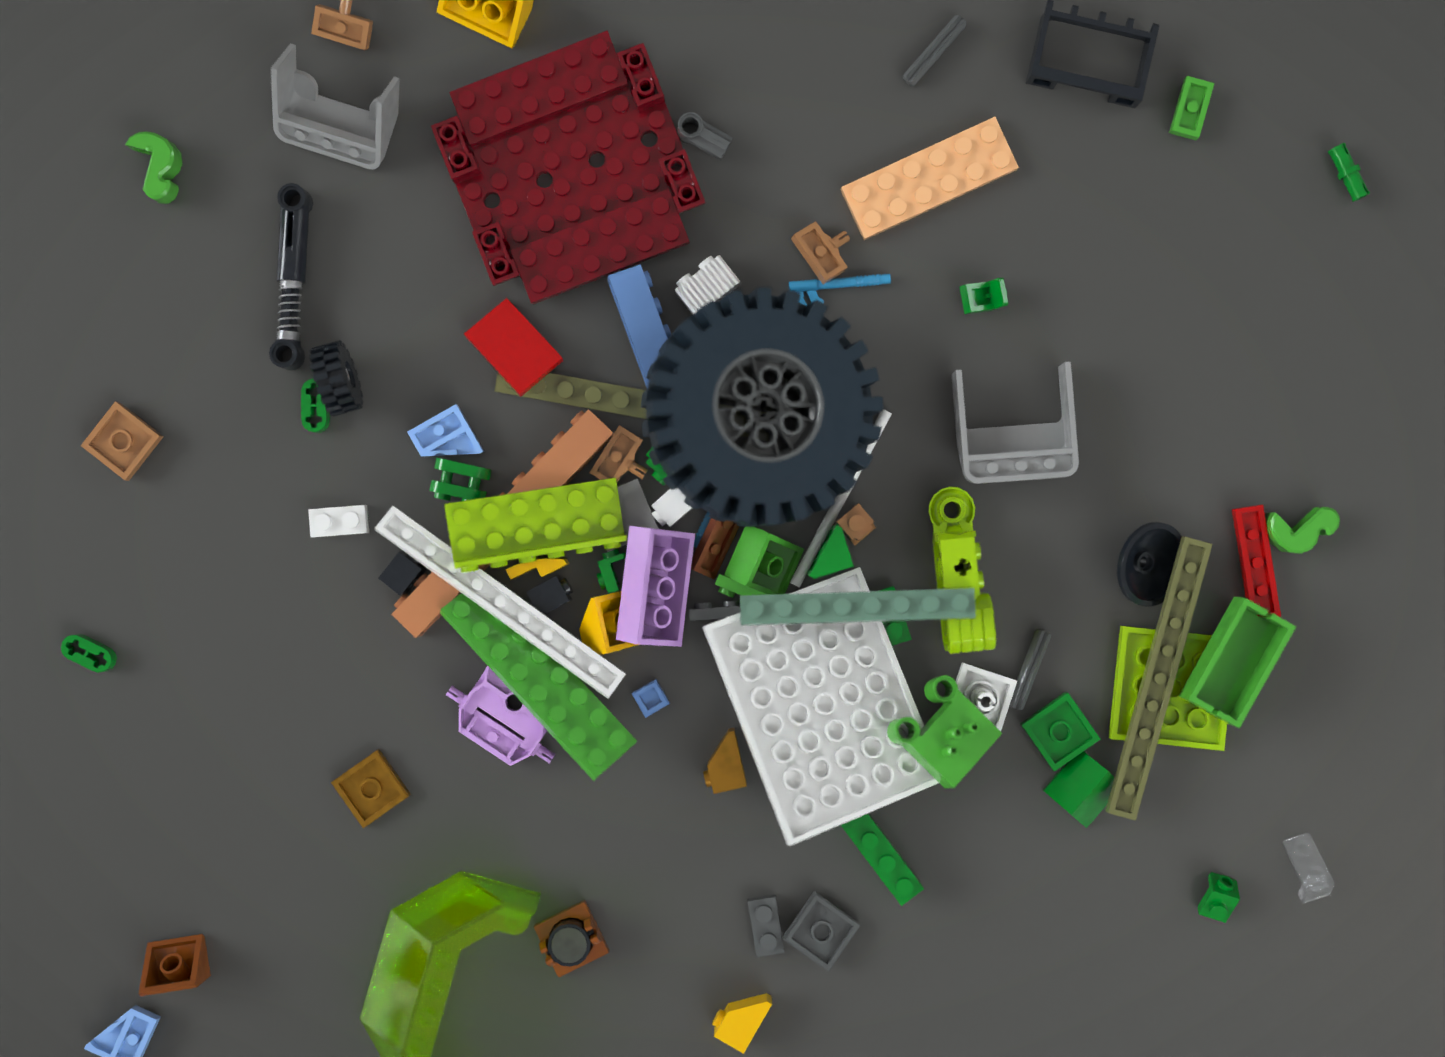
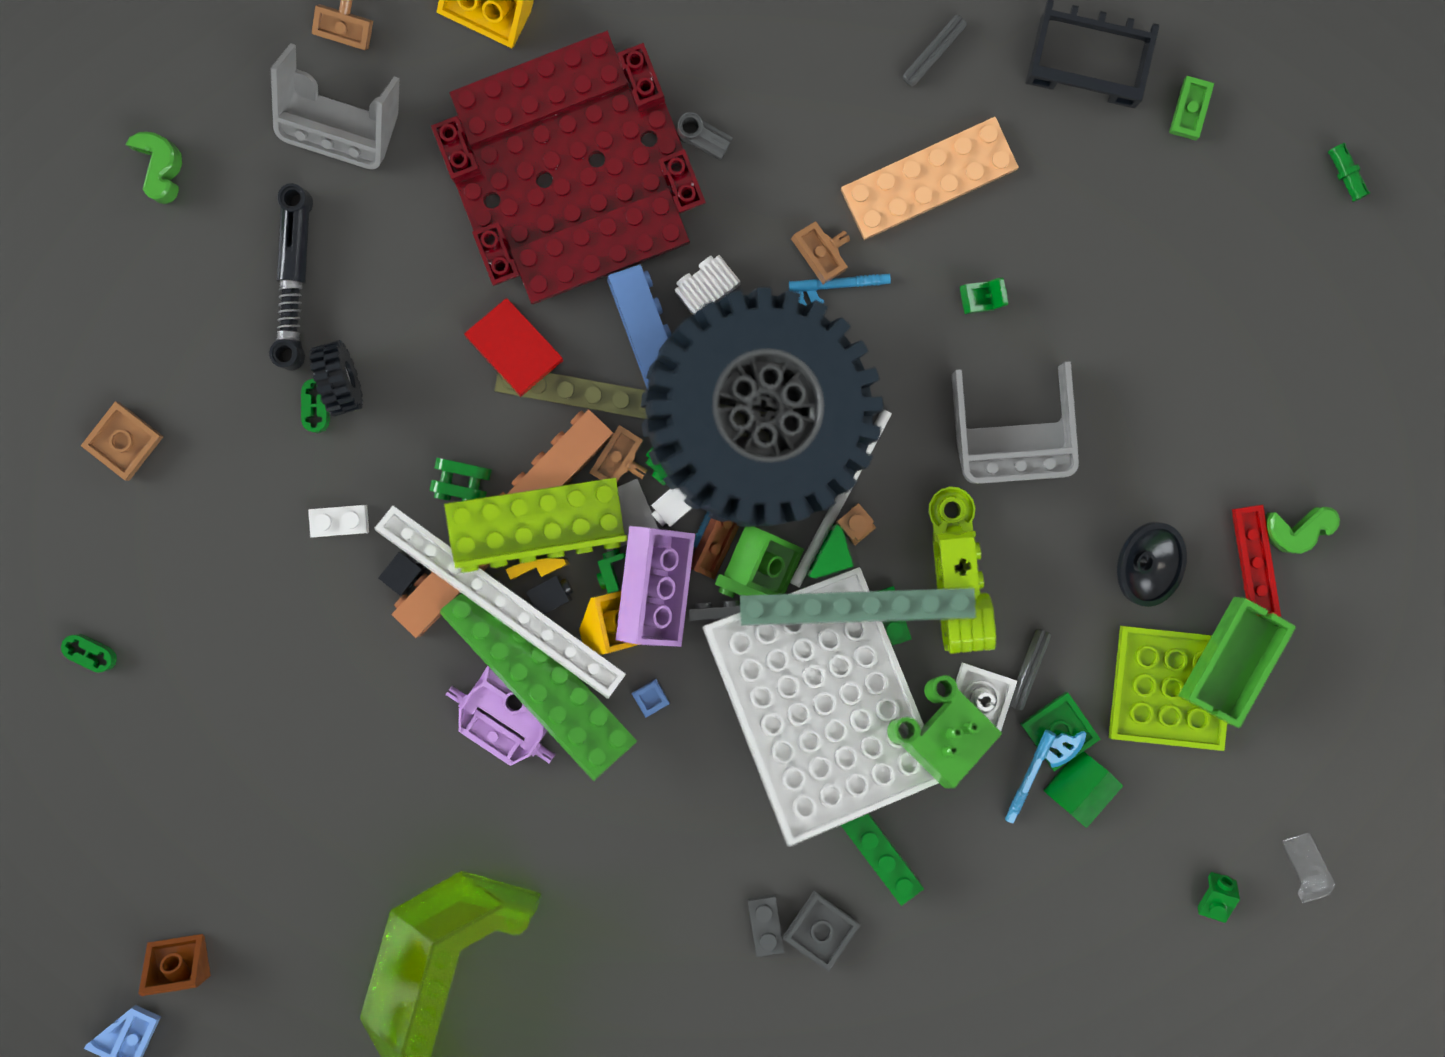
(371, 788): pearl gold tile -> none
(445, 435): light blue wing -> none
(572, 940): piece -> none
(725, 766): pearl gold slope -> none
(741, 1020): yellow slope -> none
(1043, 751): none -> dark azure piece
(1158, 678): olive plate -> none

